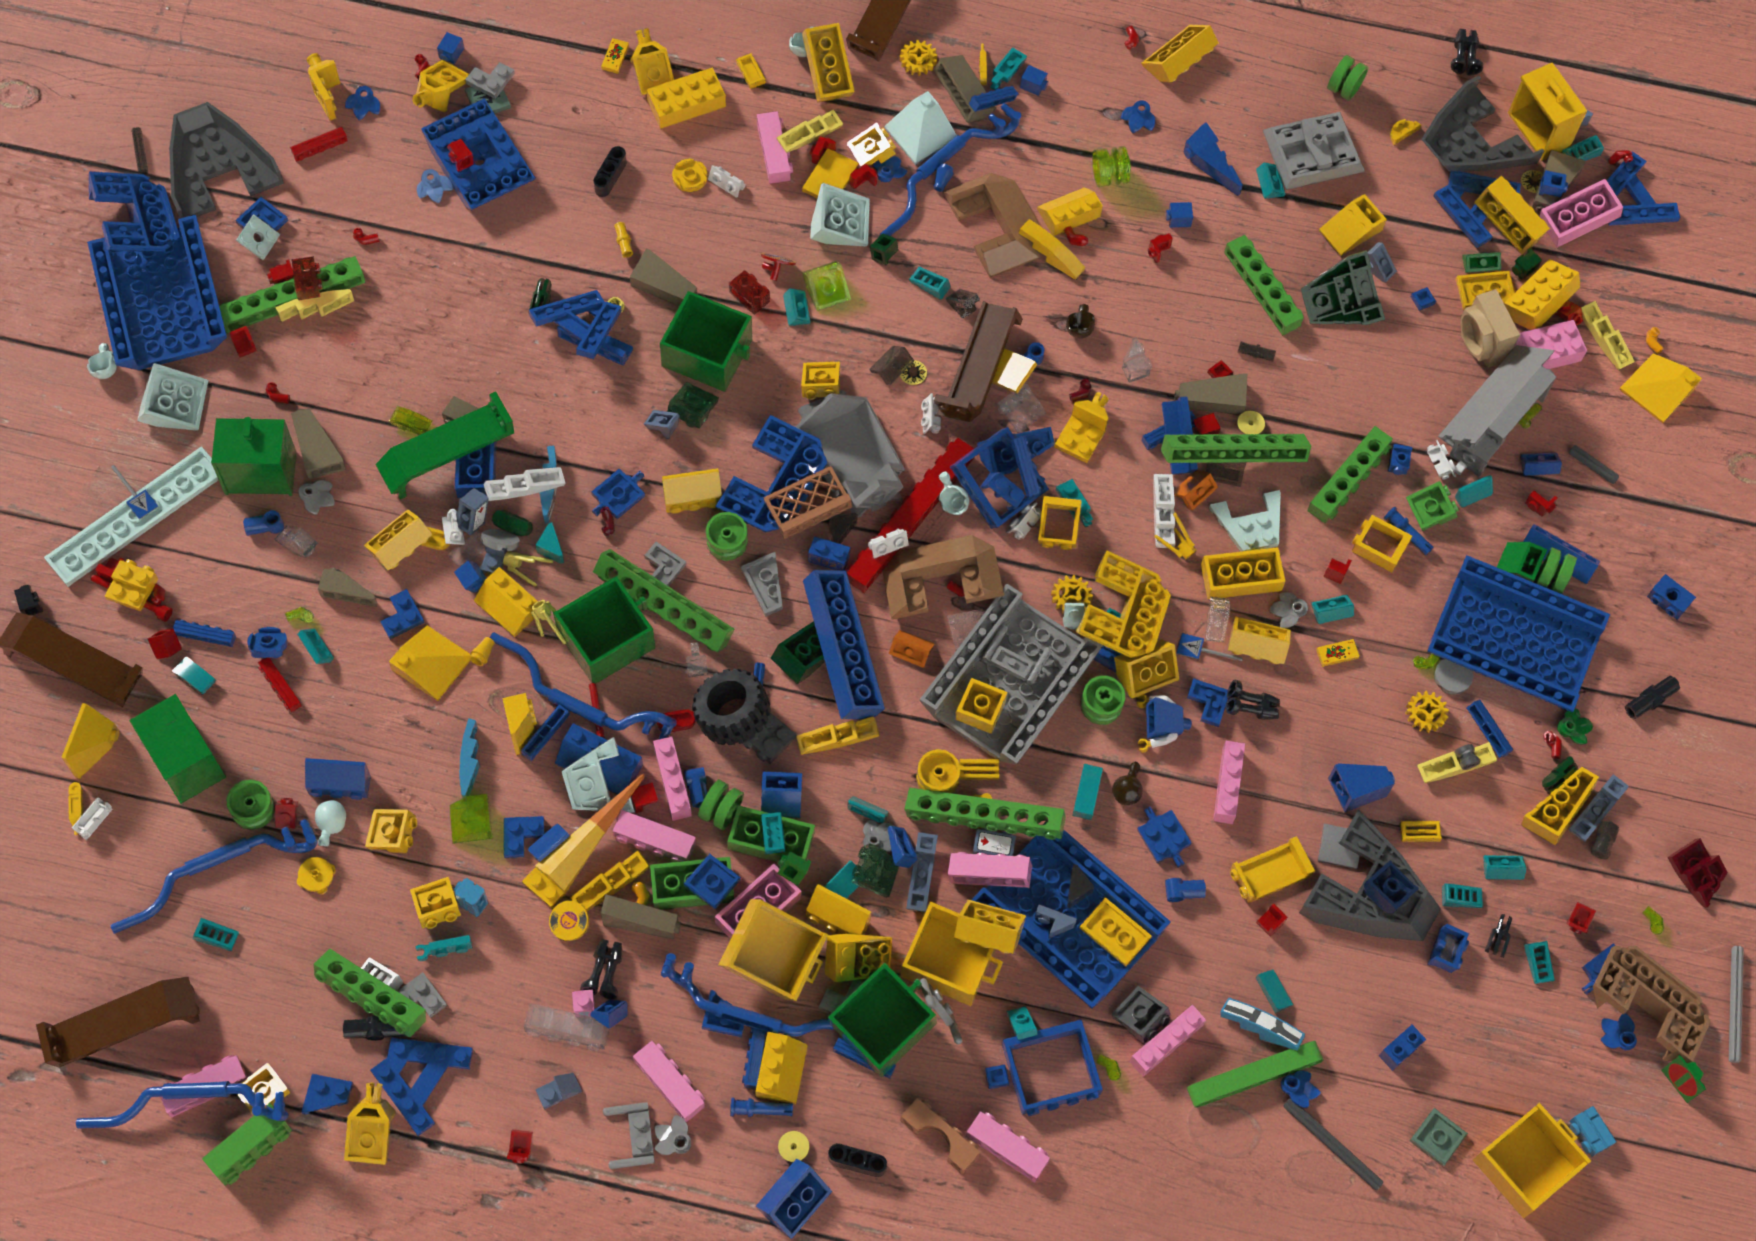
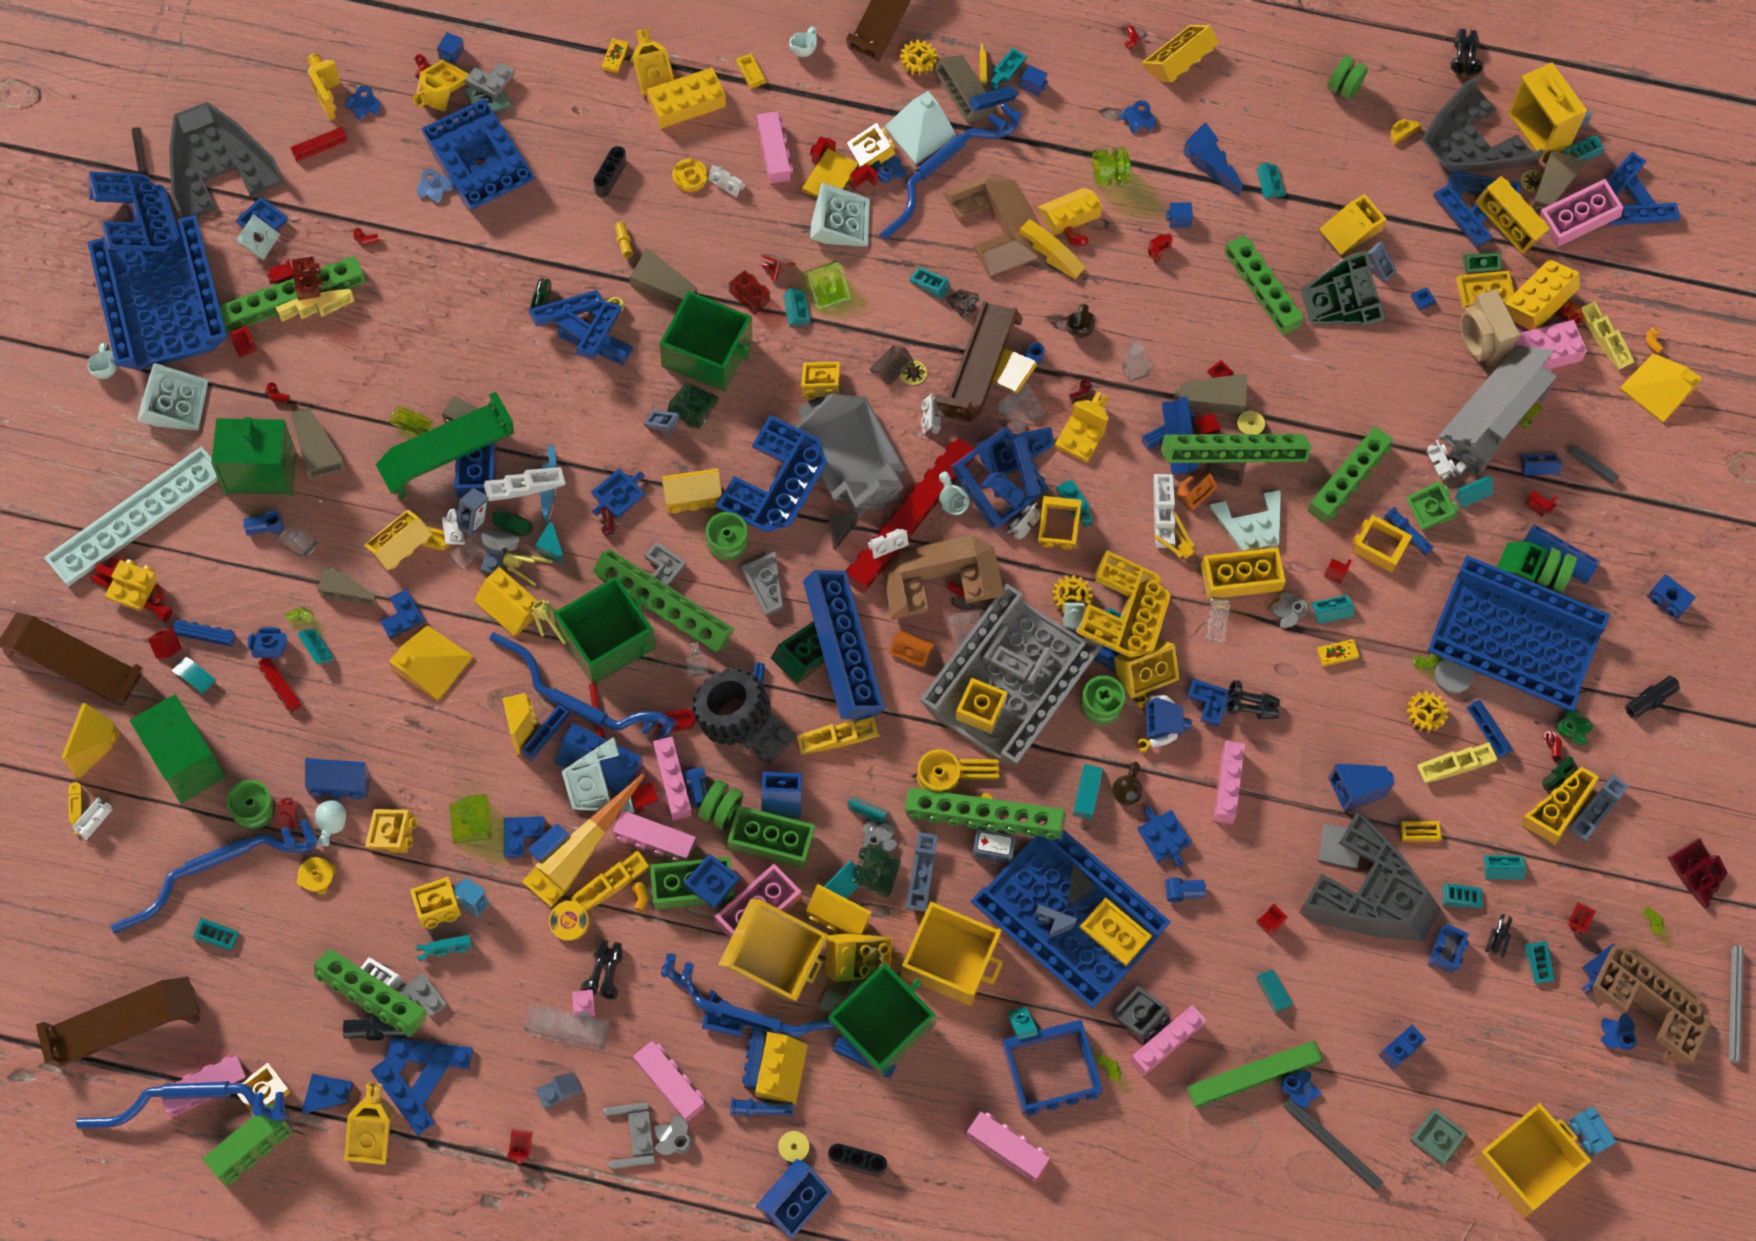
(28, 600): black brick -> none
(140, 504): piece -> none
(318, 498): light grey plate -> none
(460, 155): red brick -> none
(468, 764): dark azure slope -> none
(470, 576): blue brick -> none
(481, 653): yellow cone -> none
(610, 1012): blue slope -> none
(639, 918): dark tan slope -> none
(773, 833): teal plate -> none
(793, 867): green brick -> none
(809, 131): light yellow slope -> none
(813, 516): nougat fence -> none
(828, 62): yellow brick -> none
(828, 554): blue brick -> none
(883, 248): dark green brick -> none
(901, 847): blue slope -> none
(921, 1118): nougat arch -> none
(943, 176): blue cone -> none
(944, 1010): light grey plate -> none
(989, 926): yellow slope -> none
(990, 869): bright pink brick -> none
(997, 1076): blue tile -> none
(1192, 646): piece -> none
(1256, 351): clear smoke pin -> none
(1259, 640): yellow slope -> none
(1261, 1022): slope -> none
(1272, 870): yellow panel -> none
(1309, 147): light grey piece -> none
(1389, 888): dark blue slope -> none
(1400, 459): blue brick -> none
(1467, 757): flat silver wheel -> none
(1526, 264): dark green brick -> none
(1553, 184): blue brick -> none
(1604, 839): clear smoke piece -> none
(1626, 155): red arm -> none
(1685, 1078): piece -> none

